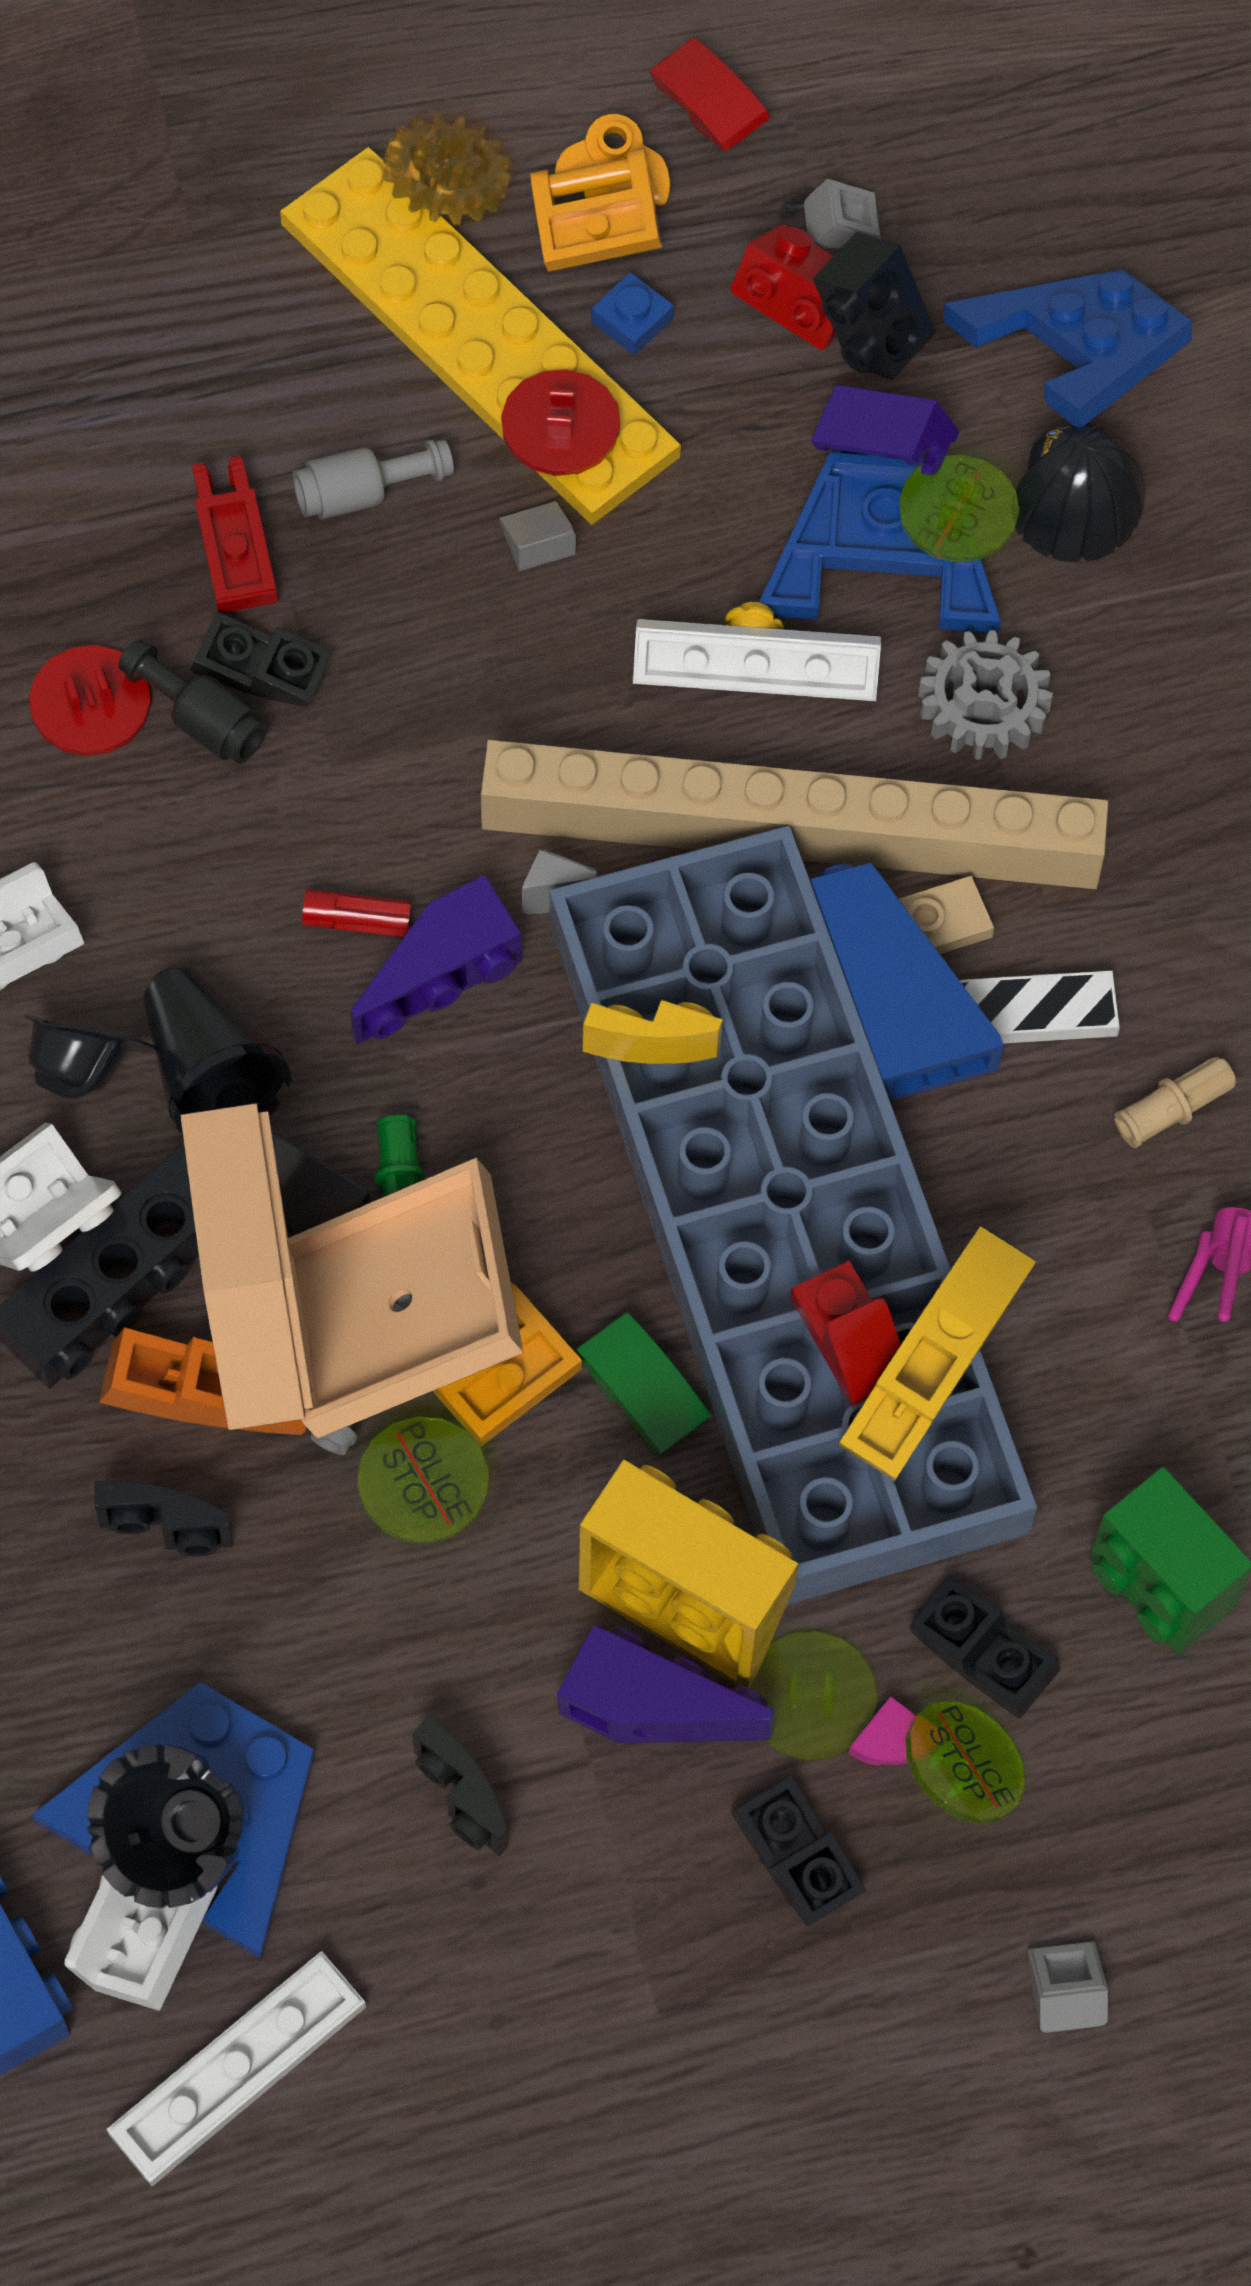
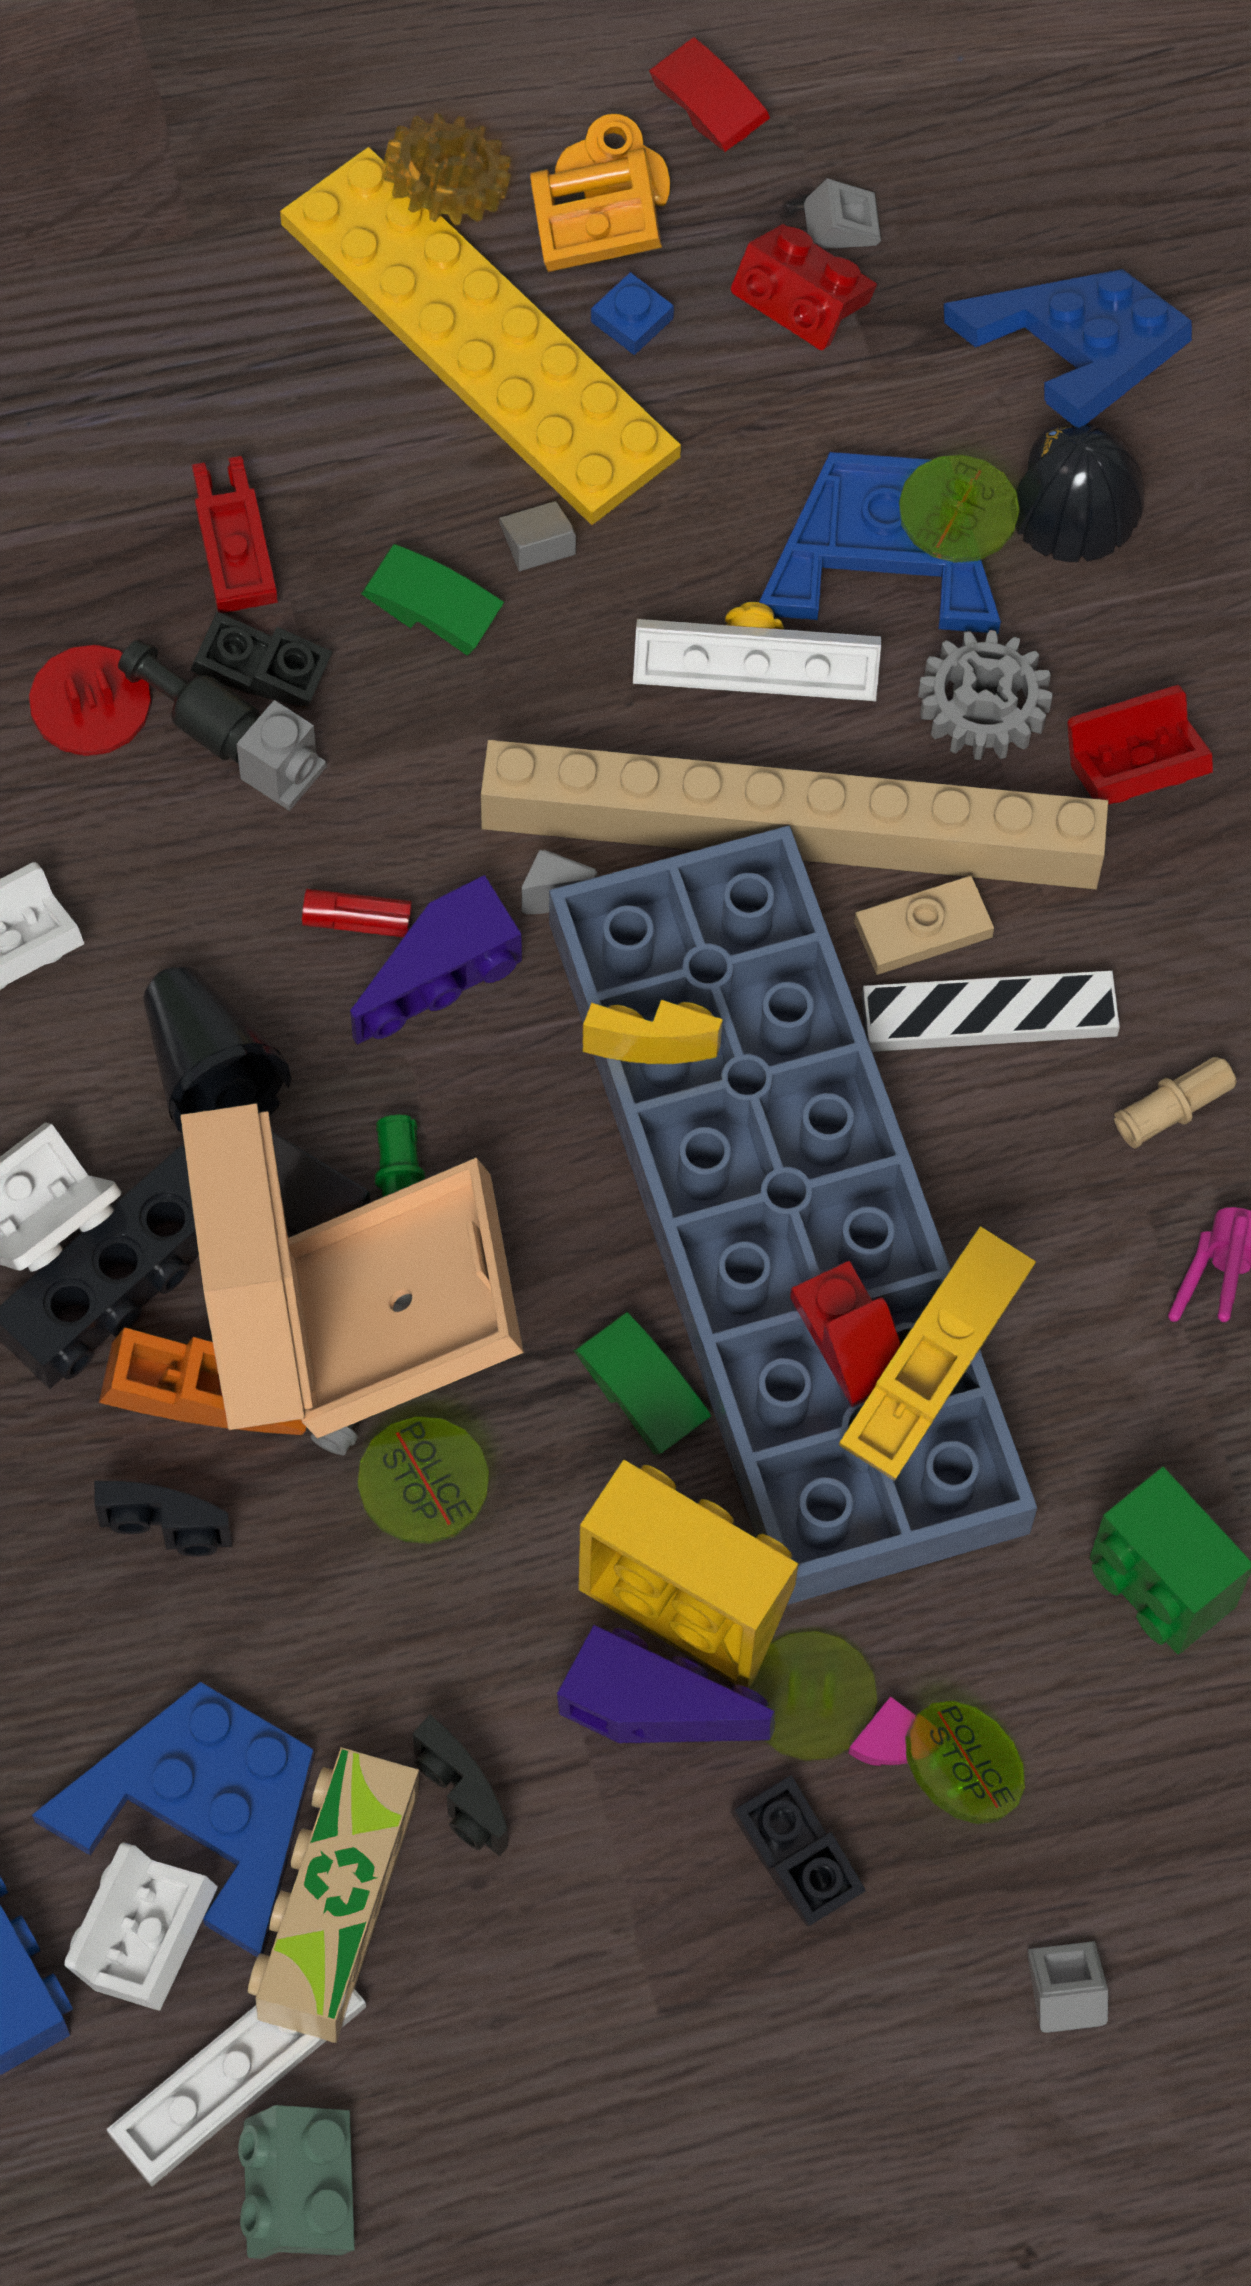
(77, 1058): black piece -> none
(164, 1825): black hair -> none
(280, 755): none -> light grey brick
(297, 2182): none -> sand green bracket
(336, 1894): none -> tan brick
(358, 479): light grey piece -> none
(434, 595): none -> green slope
(504, 1392): light orange plate -> none
(560, 422): red piece -> none
(874, 306): black brick -> none
(886, 427): dark purple hinge -> none
(907, 997): blue slope -> none
(983, 1649): black slope -> none
(1137, 746): none -> red bracket

